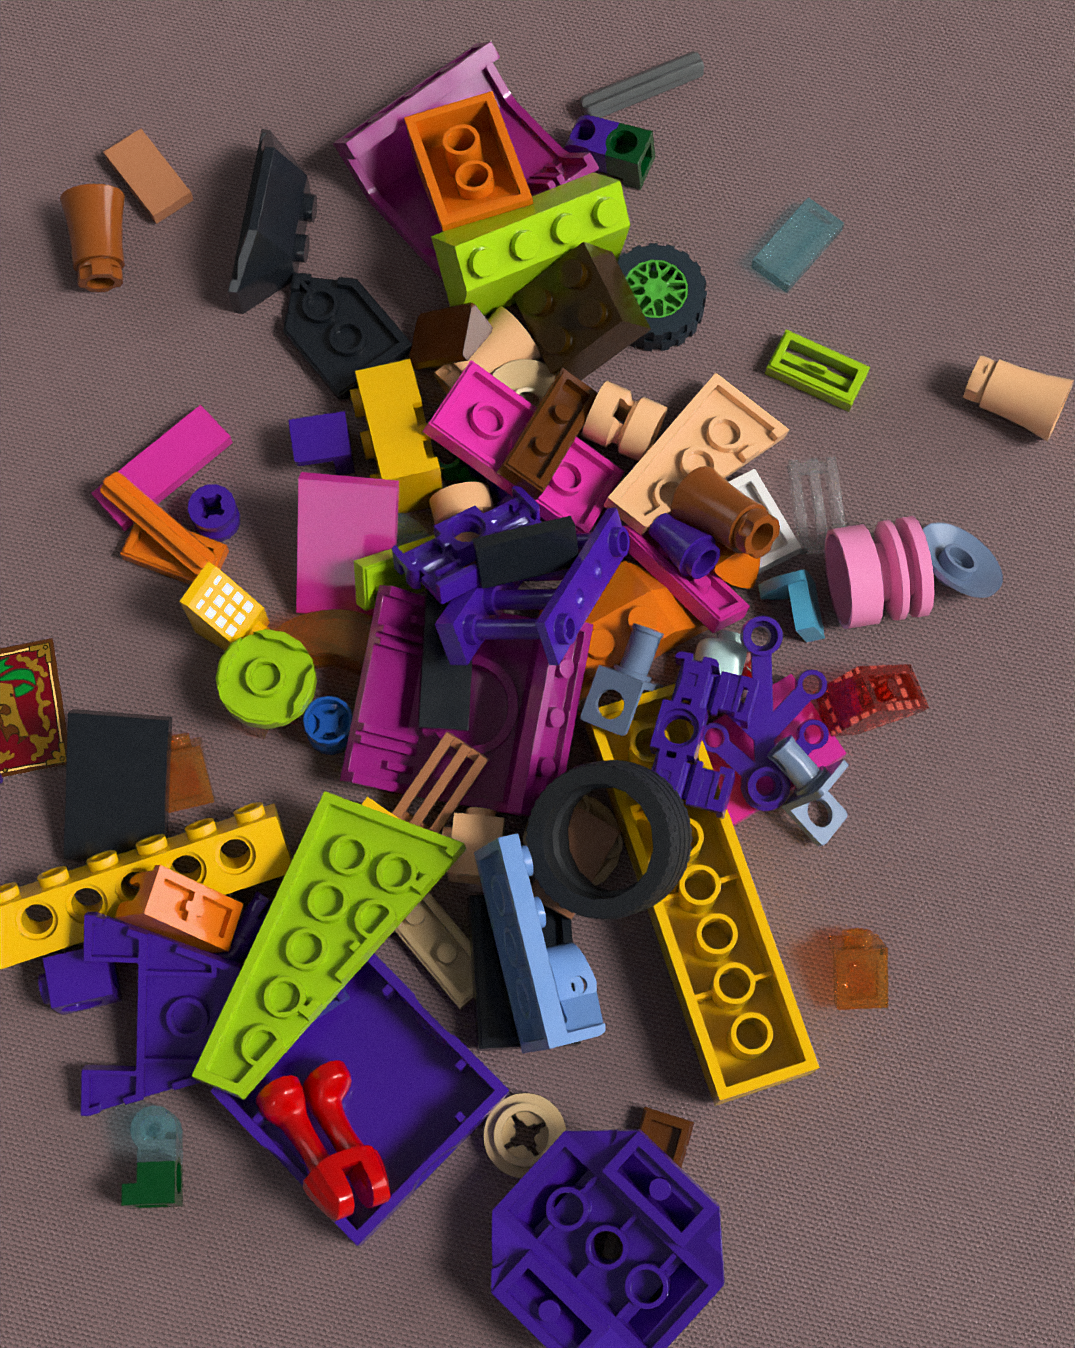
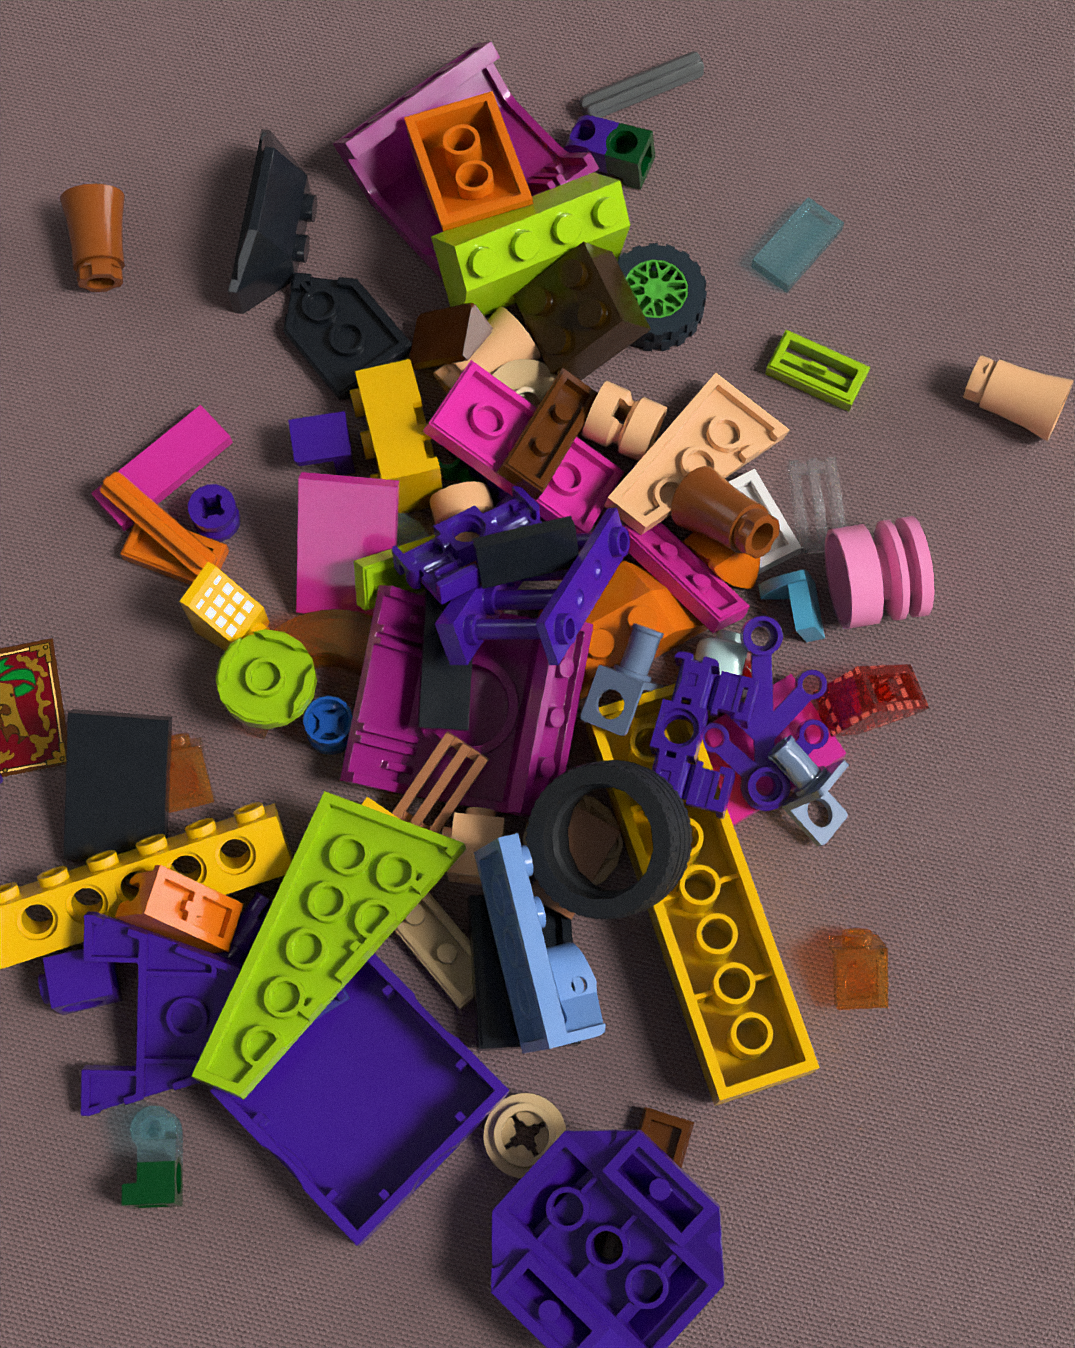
(148, 176): nougat tile -> none
(285, 1104): red piece -> none
(687, 547): dark purple cone -> none
(962, 561): sand blue dish -> none

